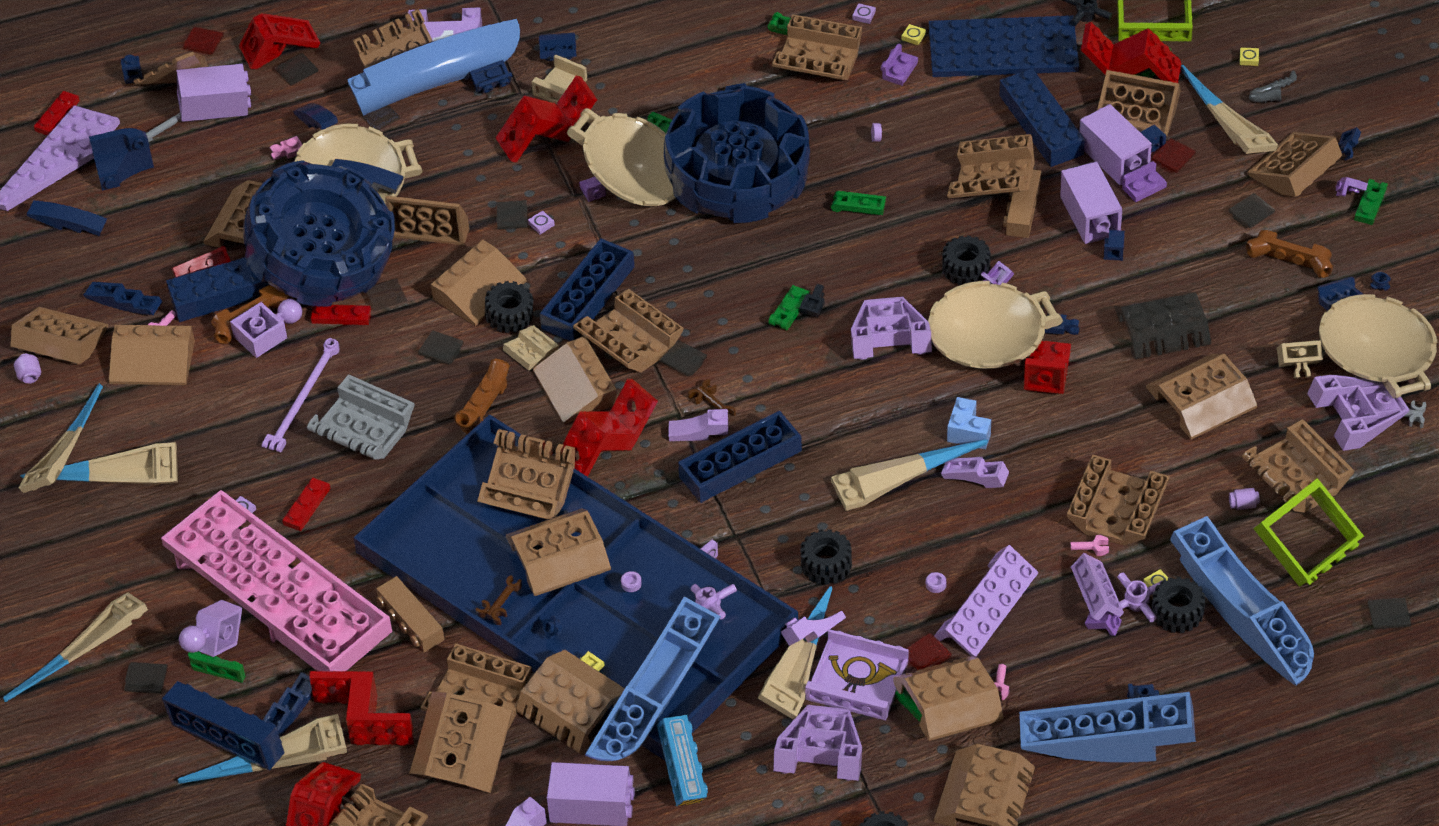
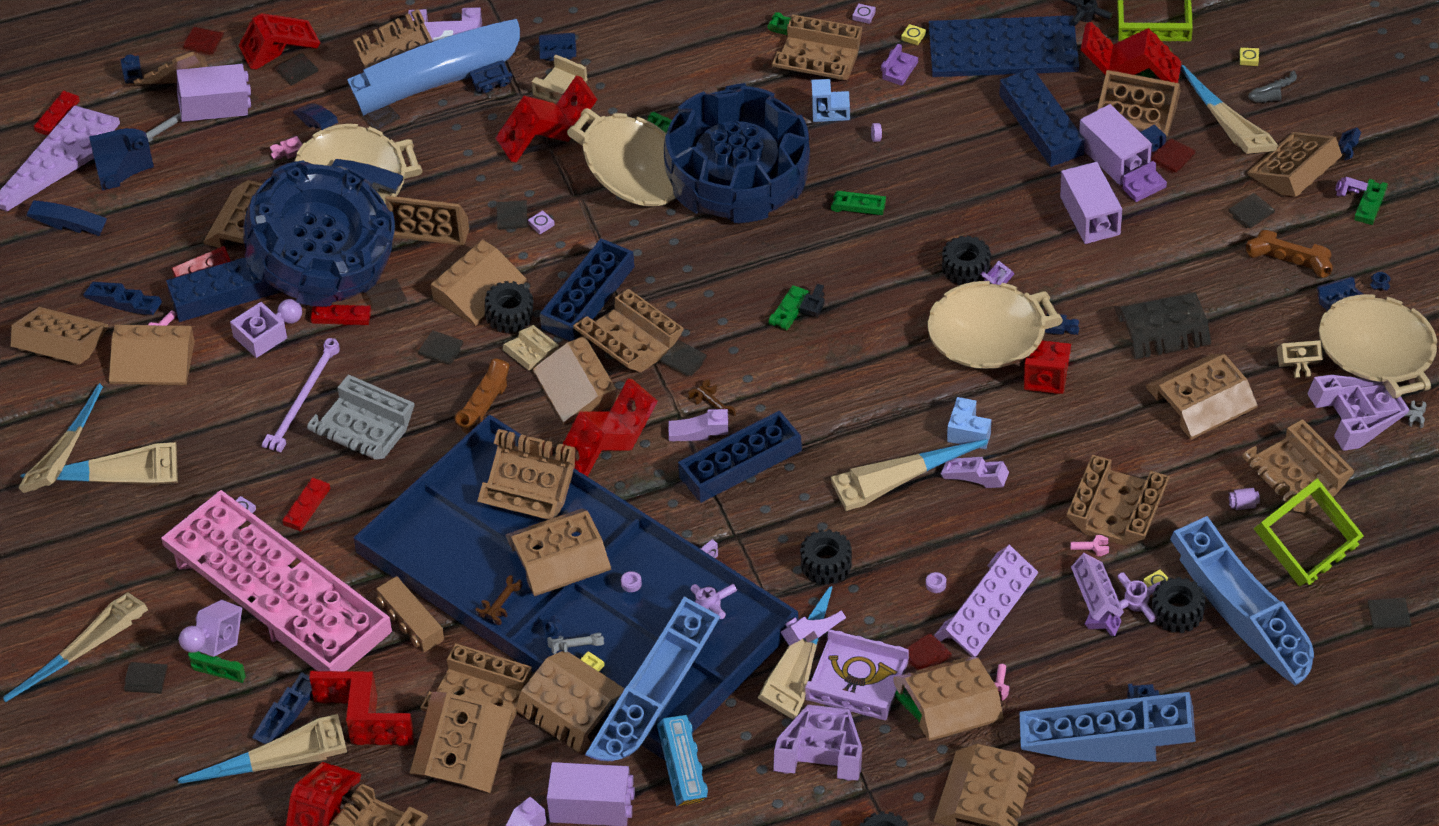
(27, 368): lavender head -> none
(221, 322): dark orange plate -> none
(223, 725): dark blue brick -> none
(560, 644): none -> light grey bar
(592, 189): medium lavender bracket -> none
(828, 104): none -> light blue brick
(889, 324): lavender wedge -> none
(989, 166): medium nougat slope -> none
(1022, 208): medium nougat brick -> none
(1114, 245): dark blue brick -> none

